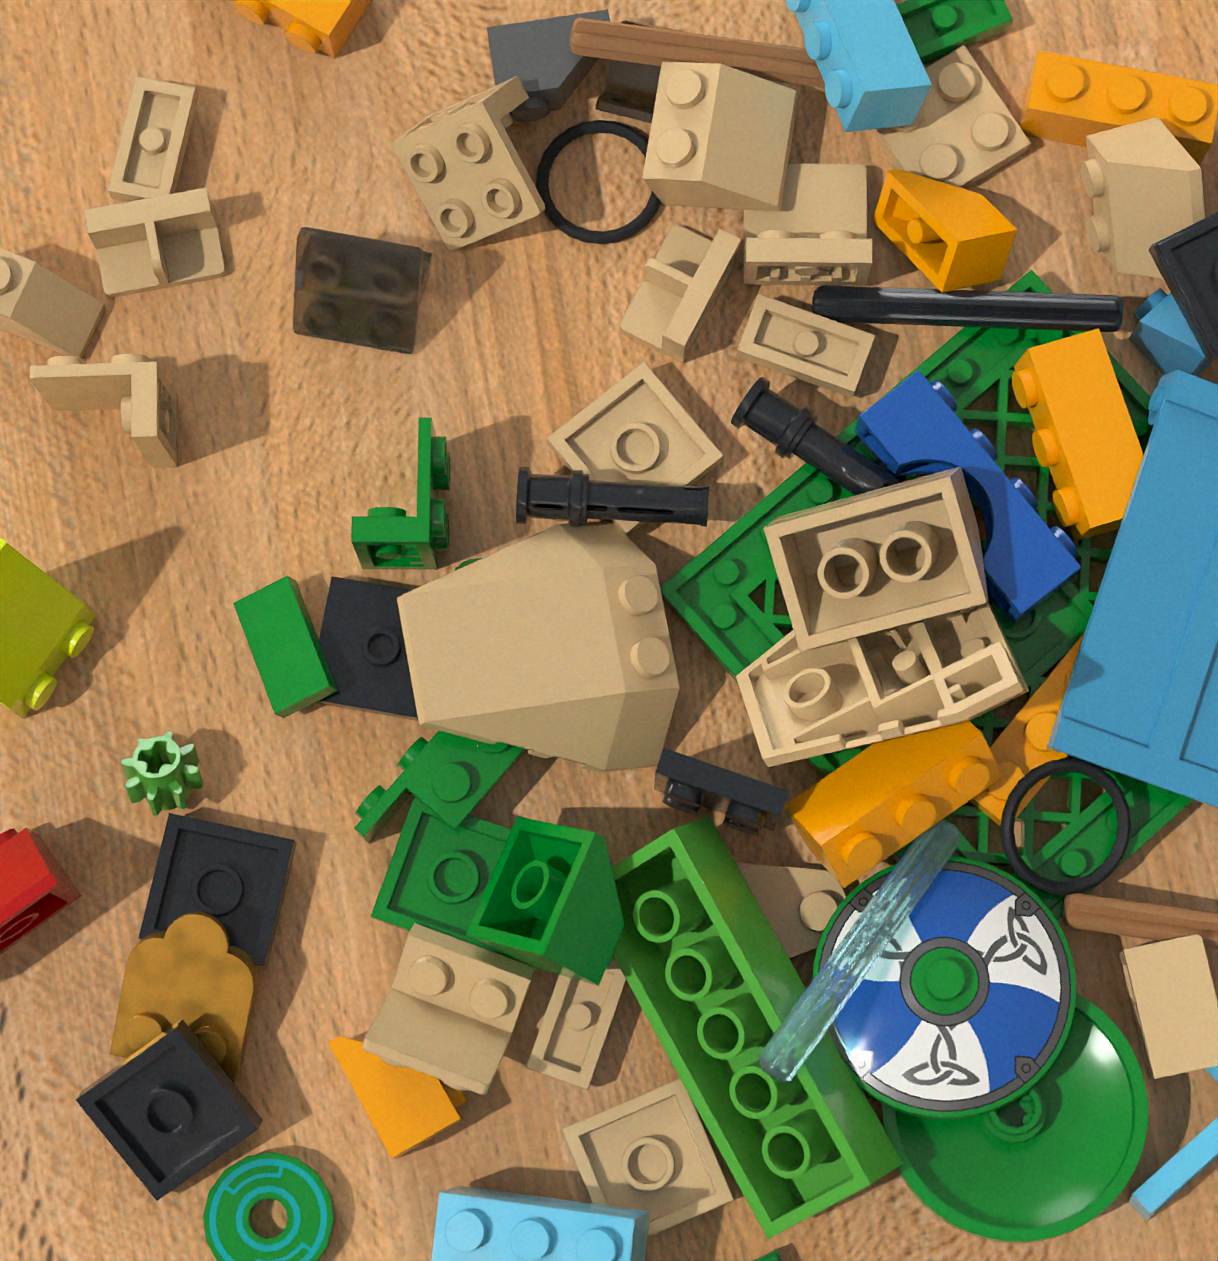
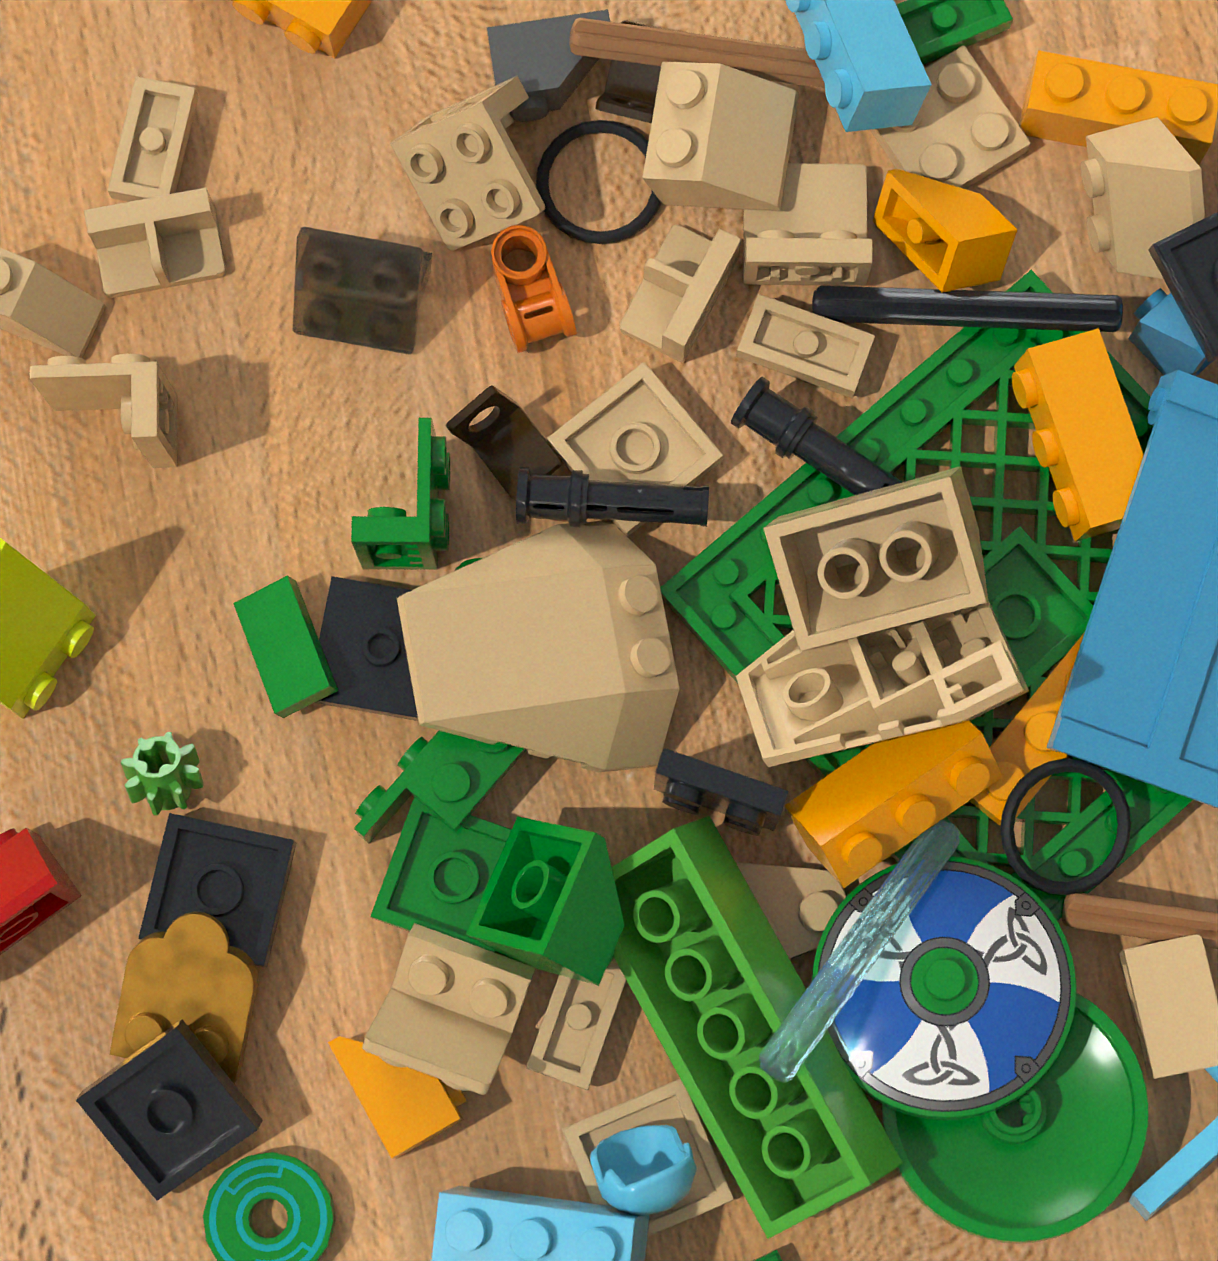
(504, 438): none -> dark brown bracket
(532, 298): none -> orange piece
(644, 1169): none -> medium azure hair
(919, 433): blue arch -> none

